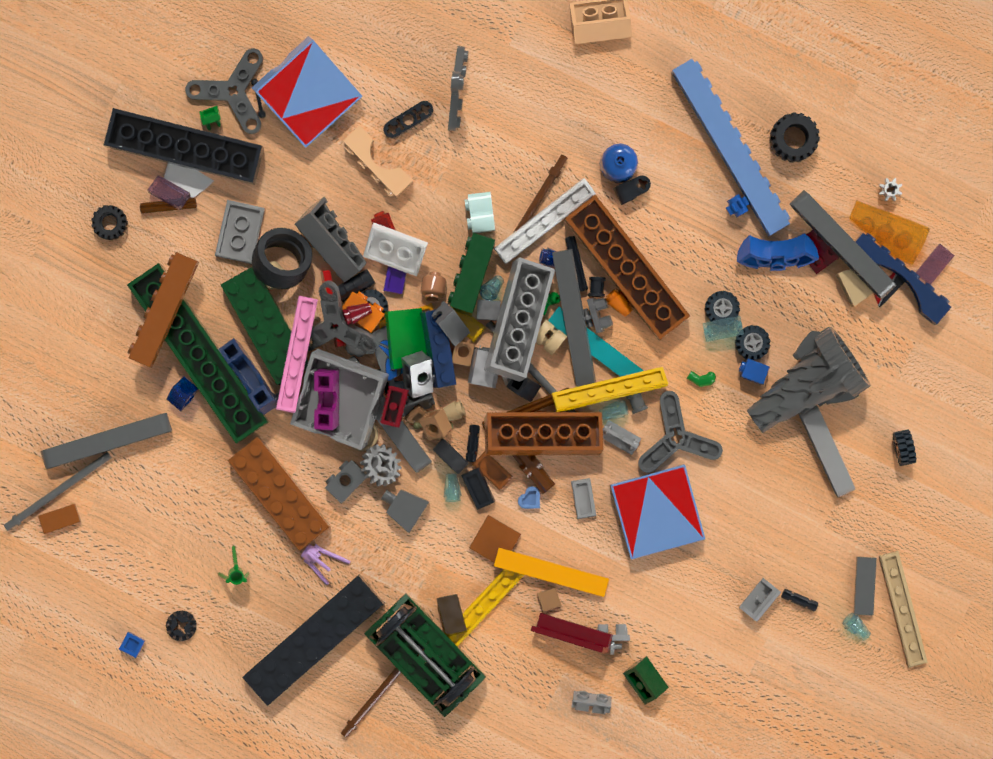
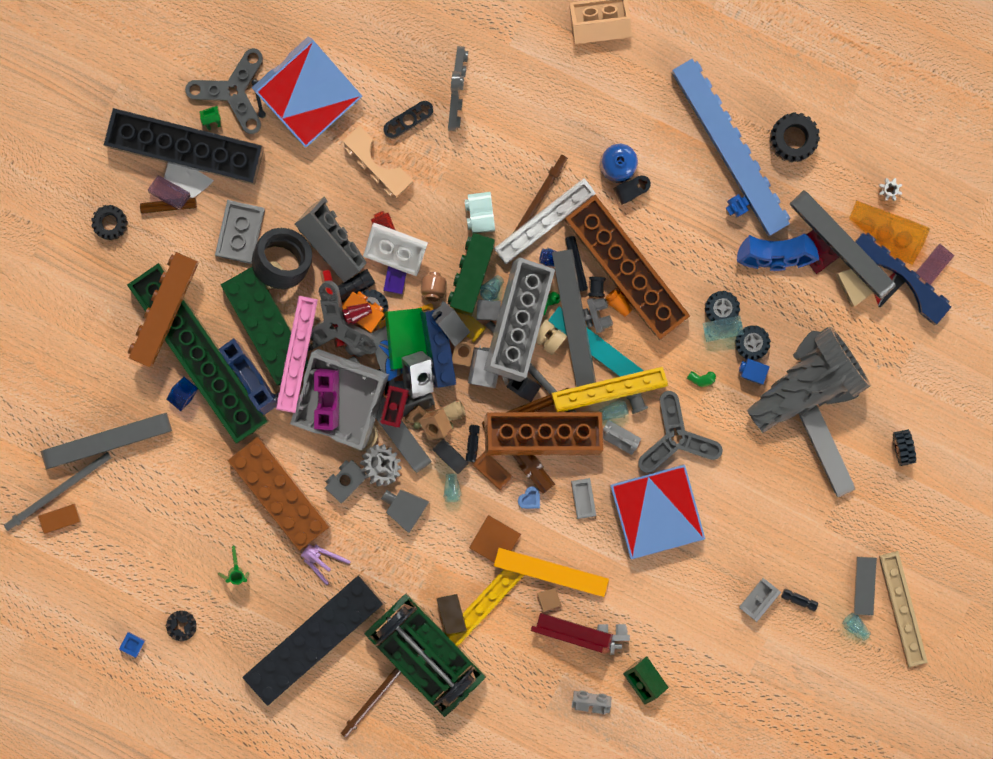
(478, 488): black tile -> none

